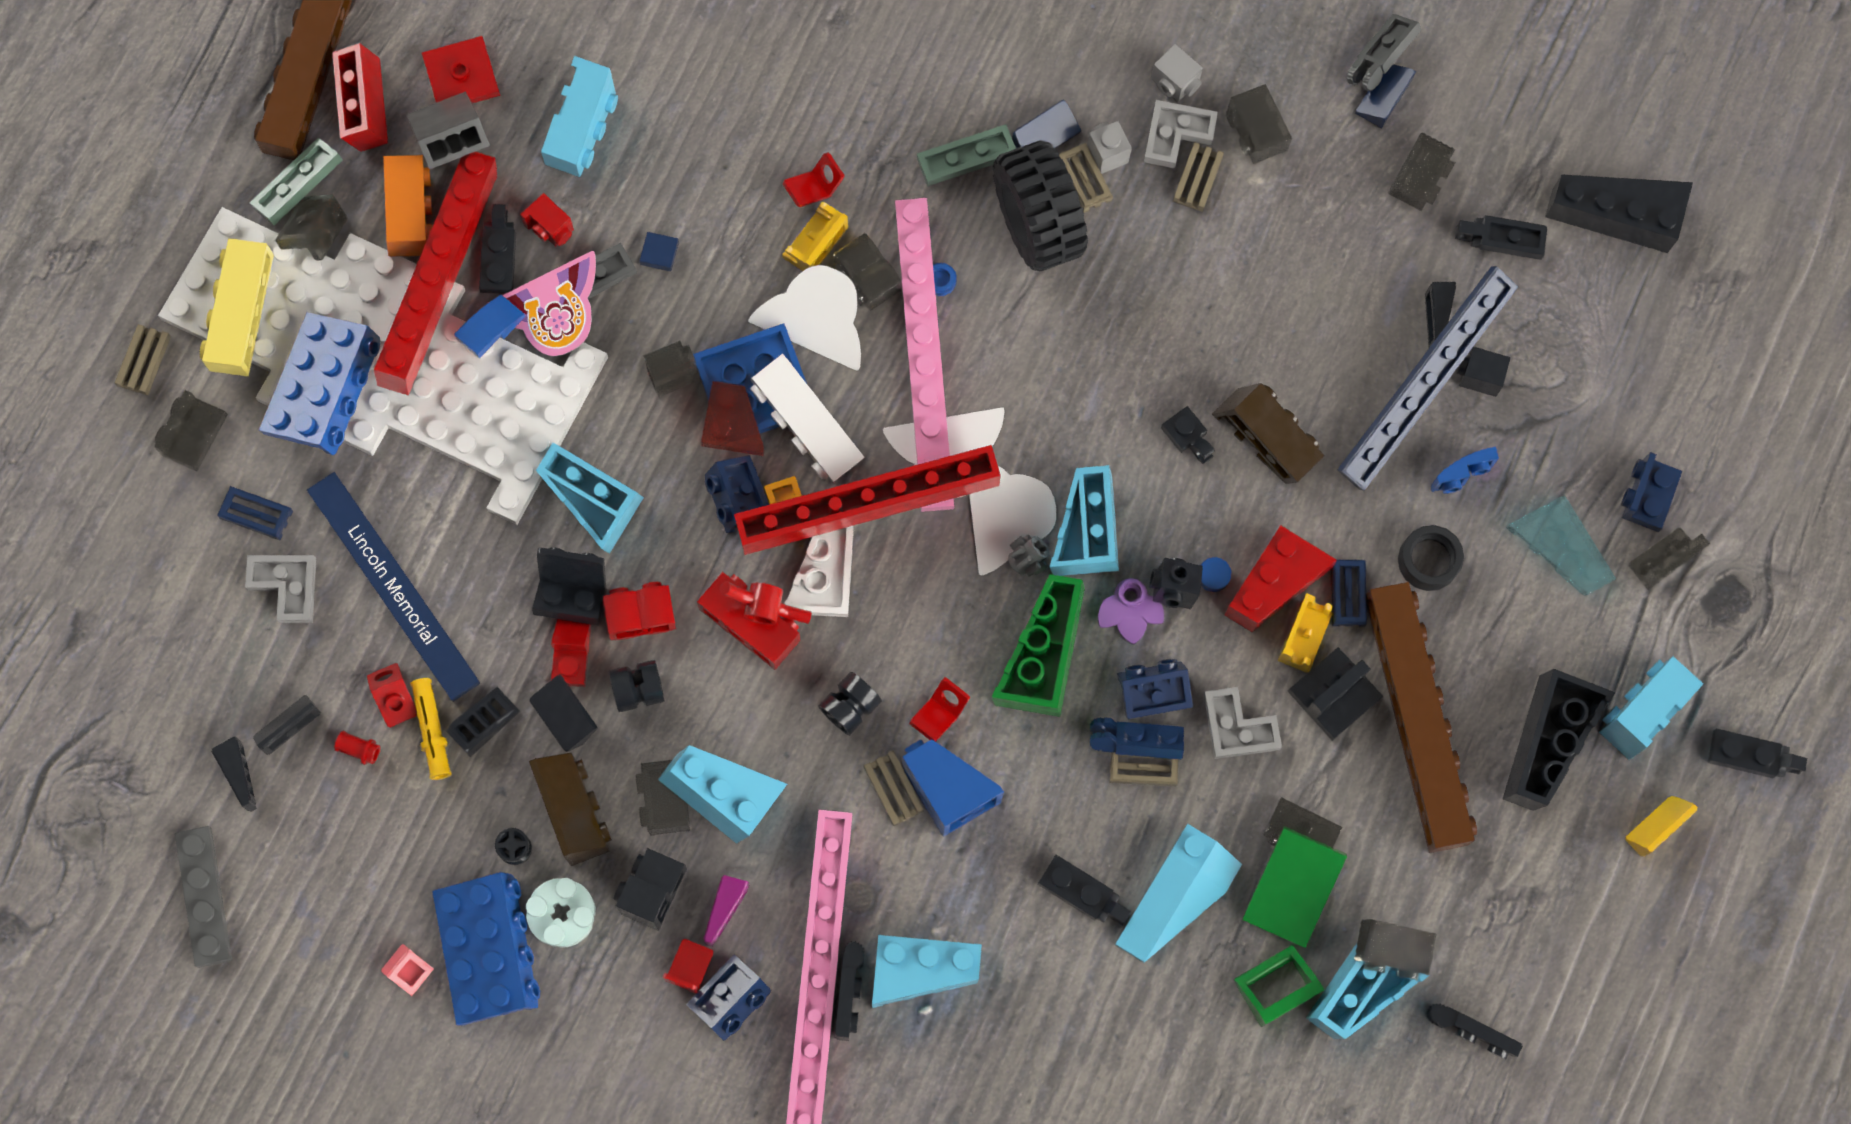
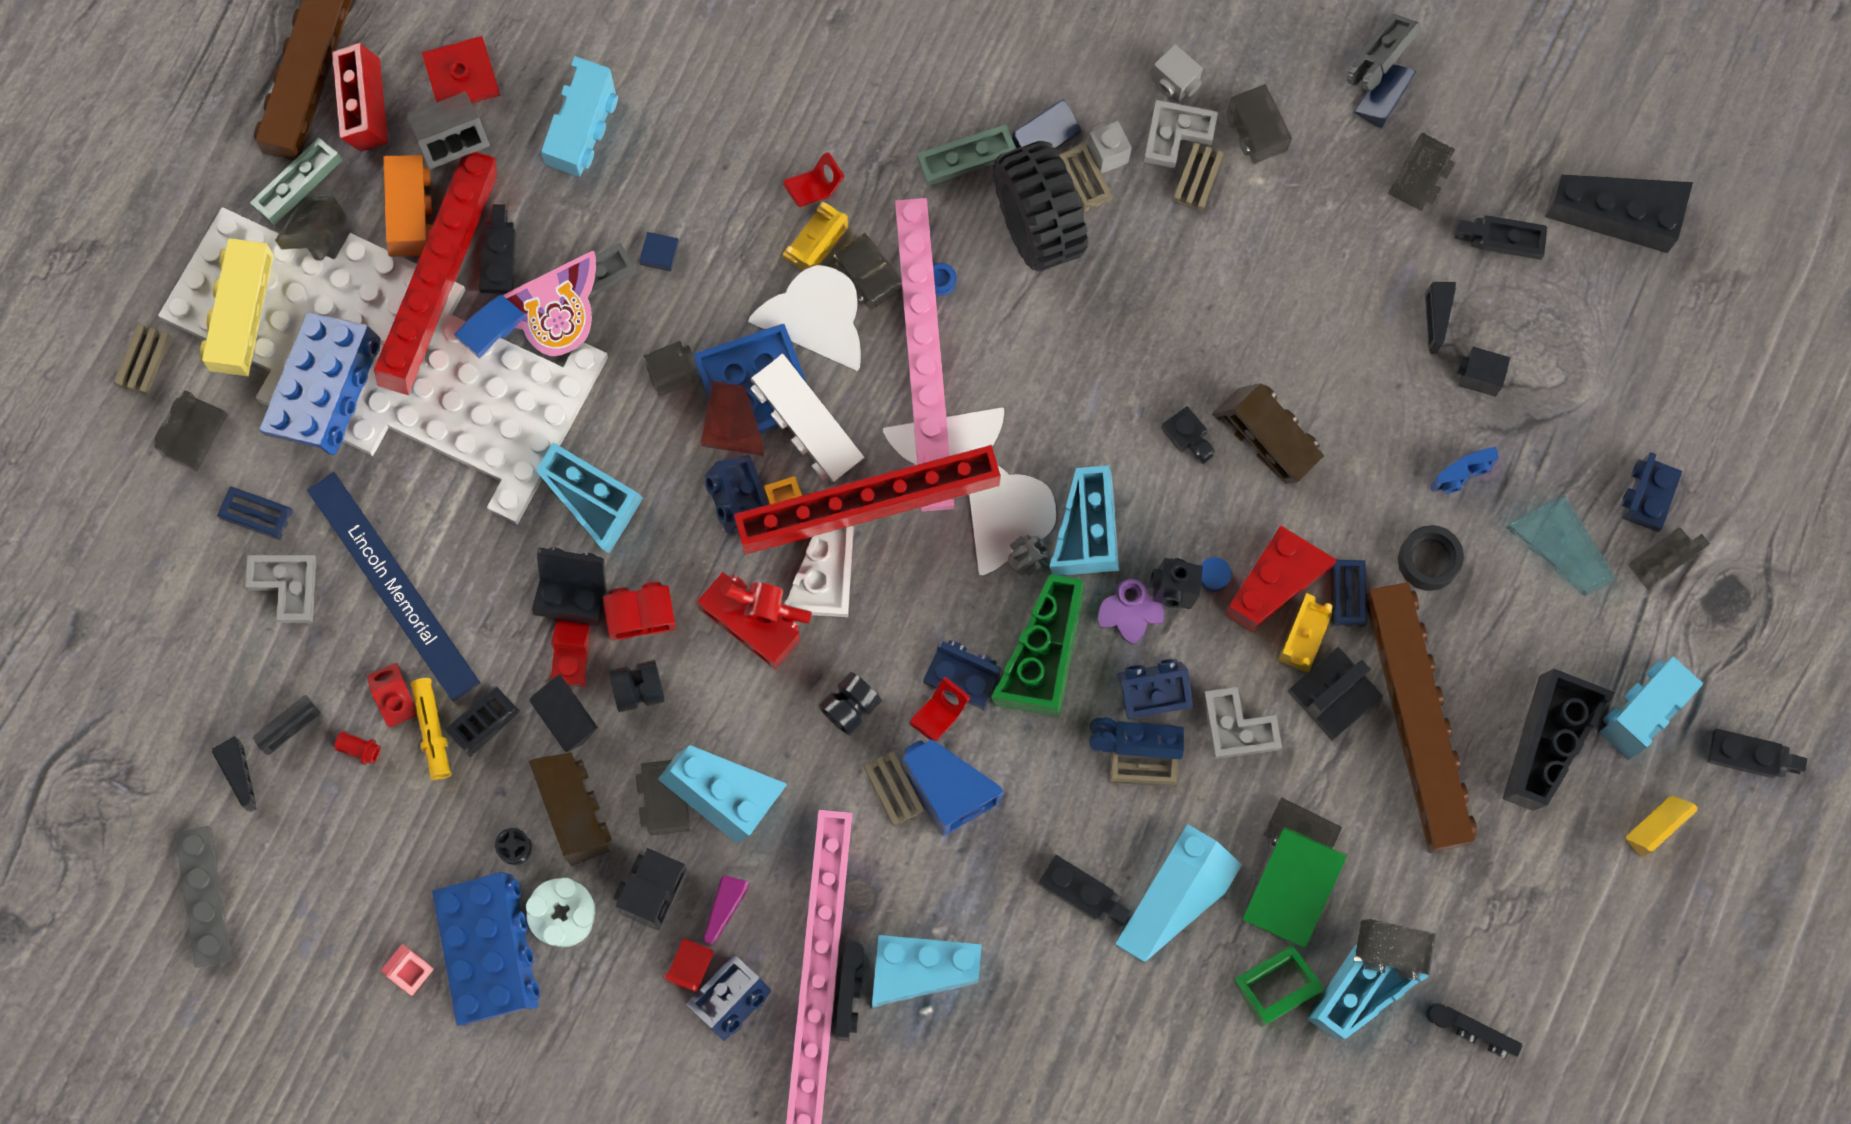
(548, 221): red brick -> none
(970, 673): none -> dark blue bracket
(1427, 378): tile -> none

